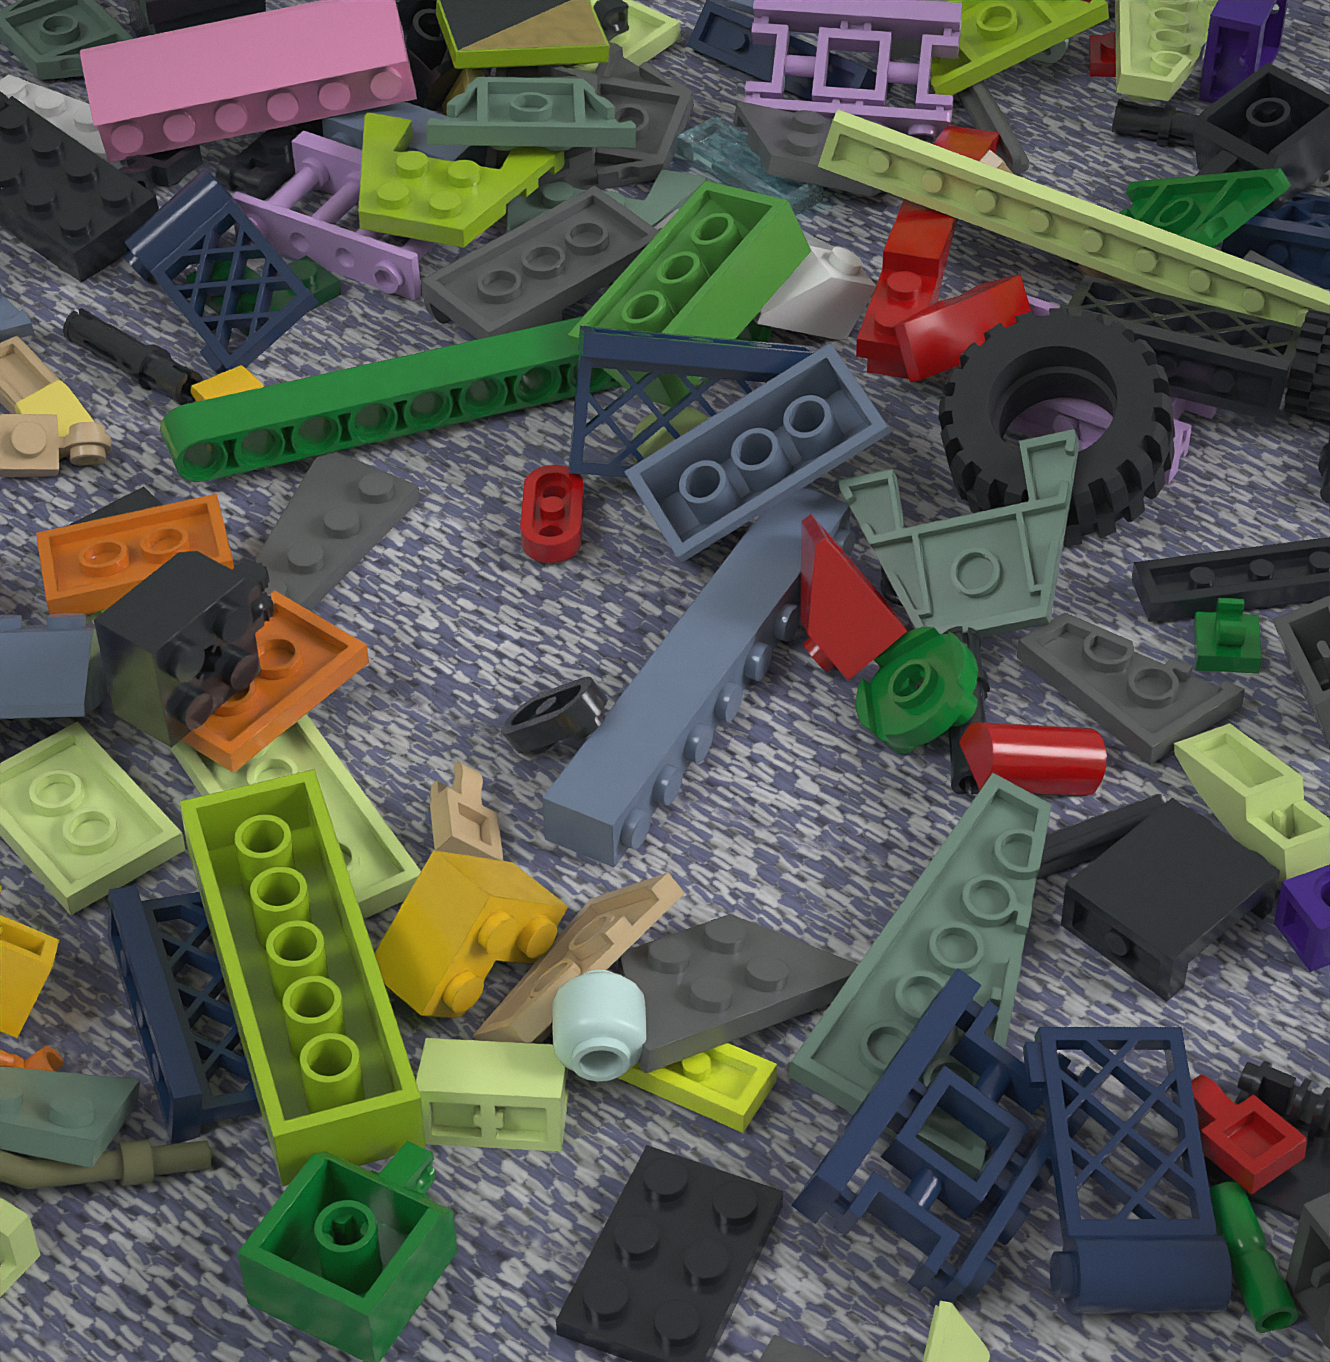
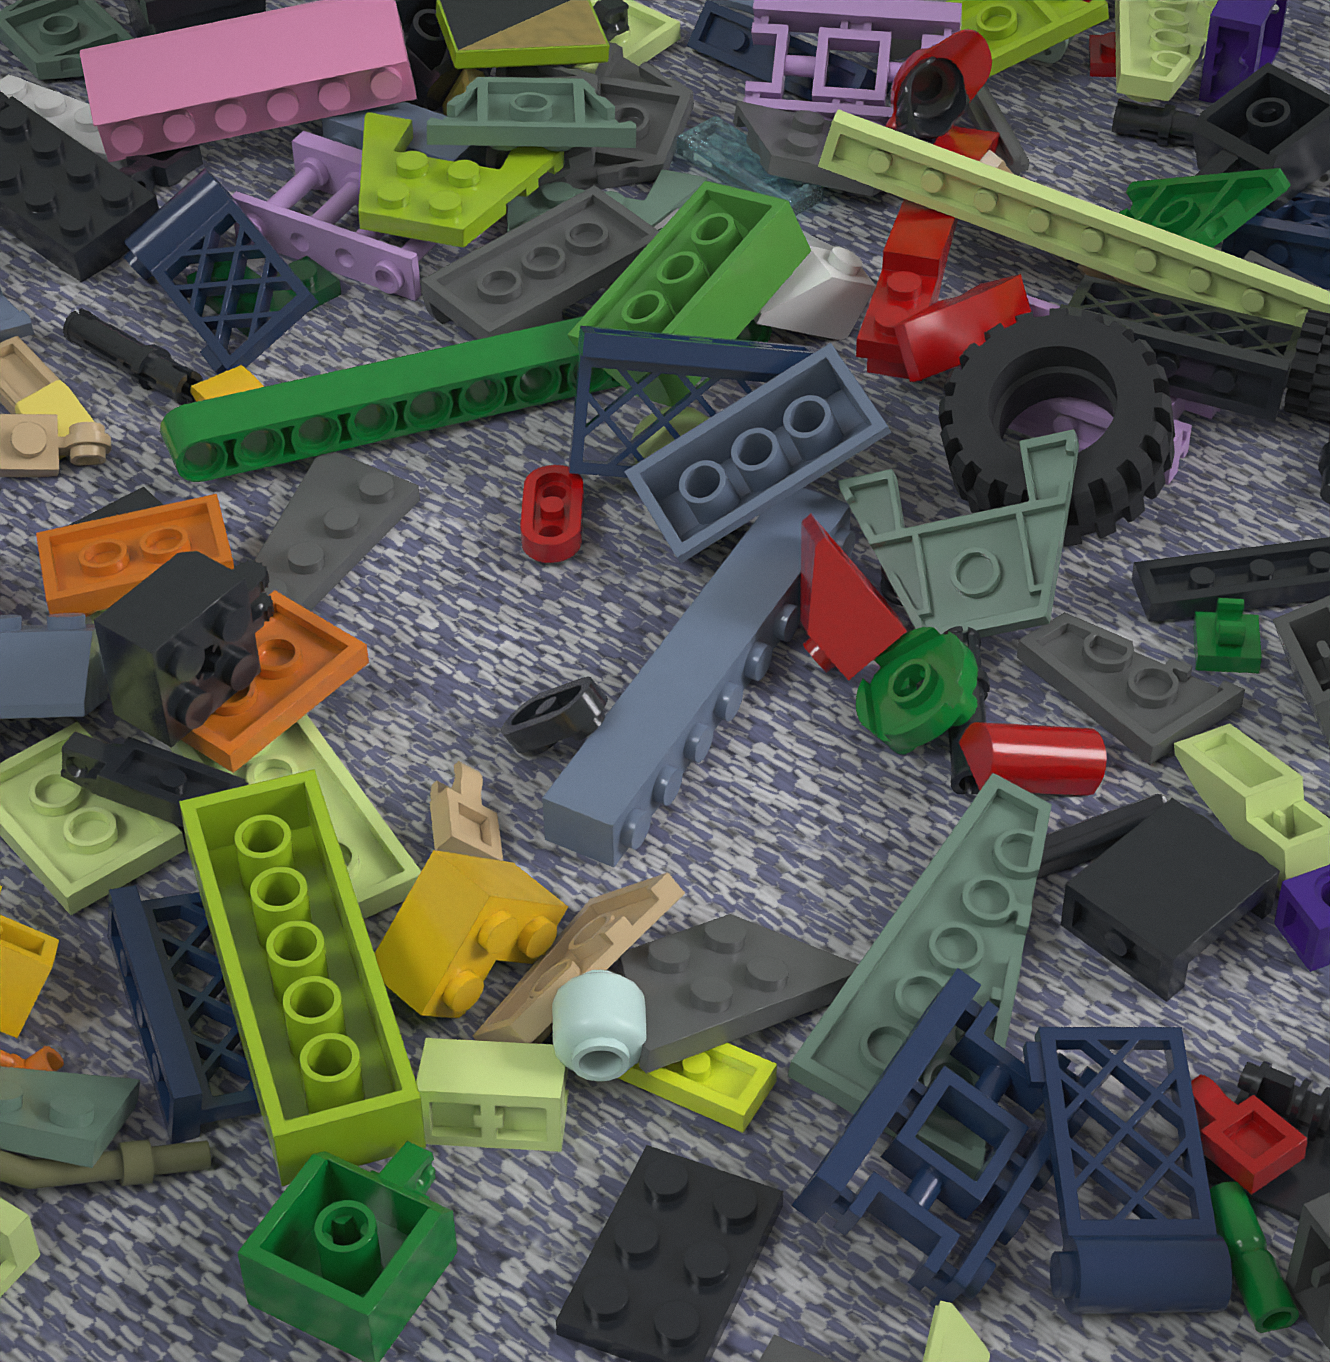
(141, 775): none -> black hinge
(265, 162): black plate -> none
(939, 84): none -> hair

